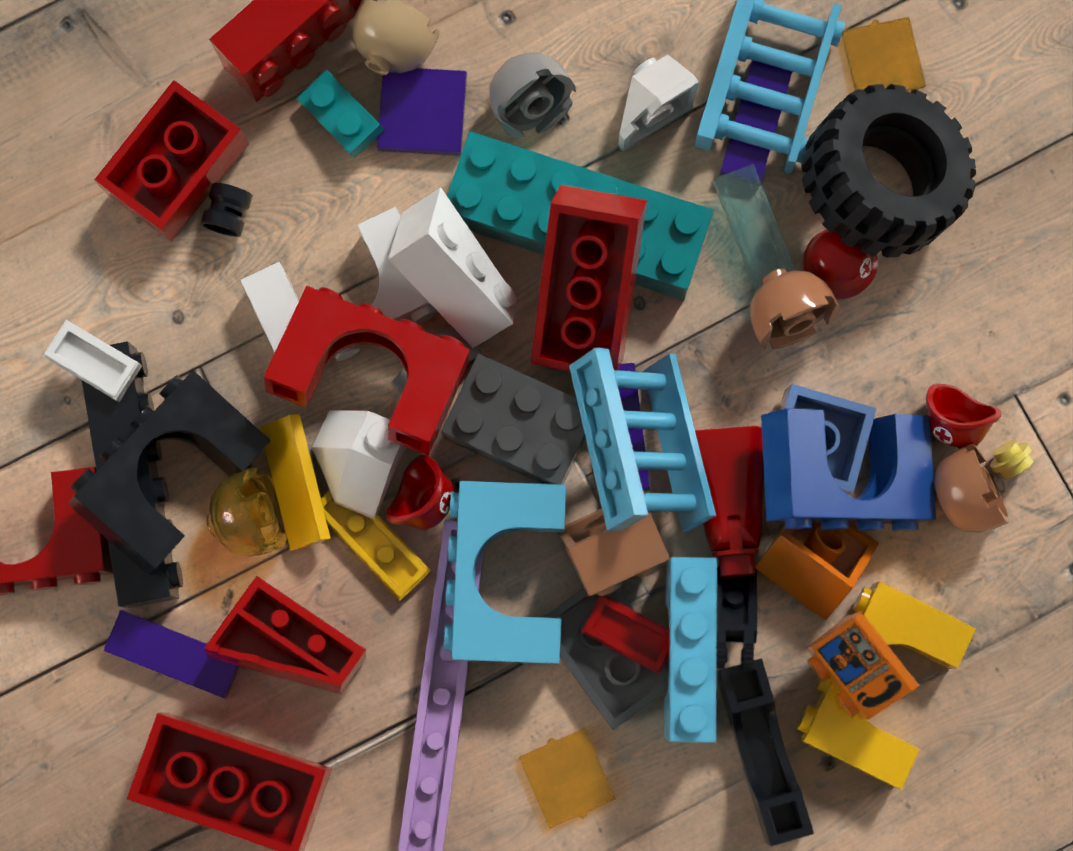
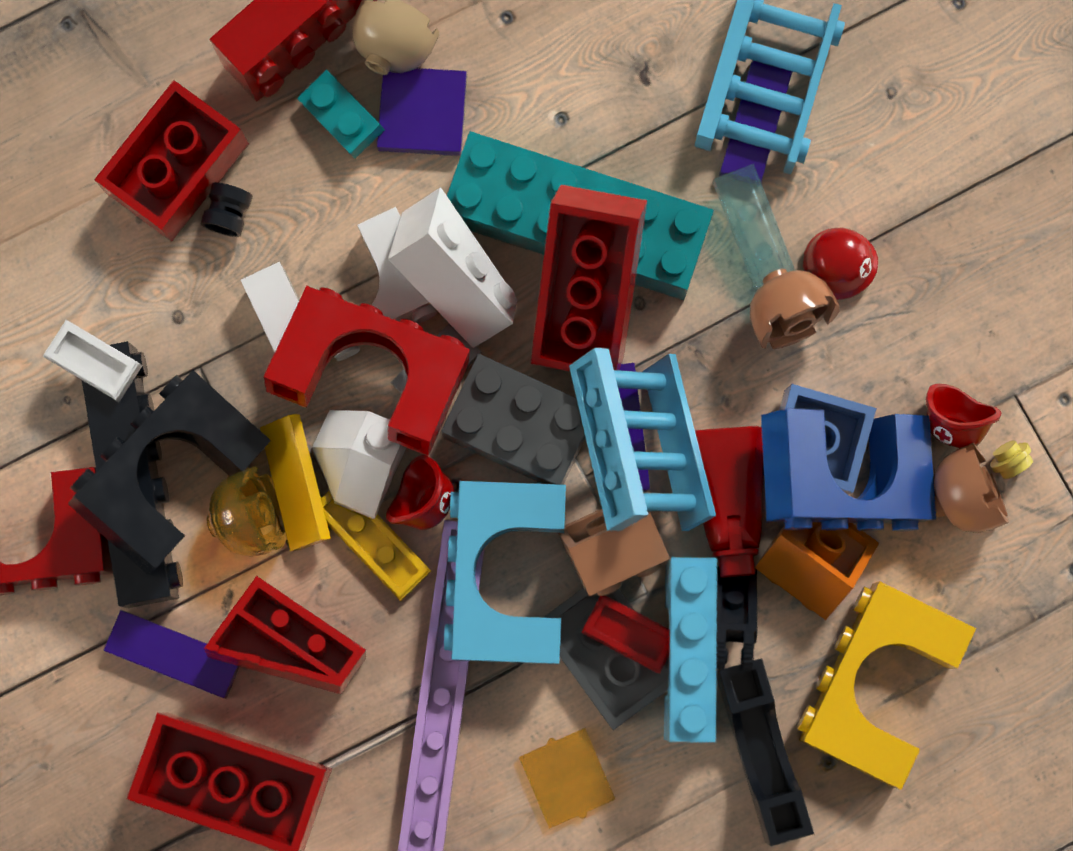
(530, 93): light grey cylinder -> none
(655, 98): white slope -> none
(860, 667): orange slope -> none
(884, 55): clear yellow piece -> none
(923, 143): black tyre -> none

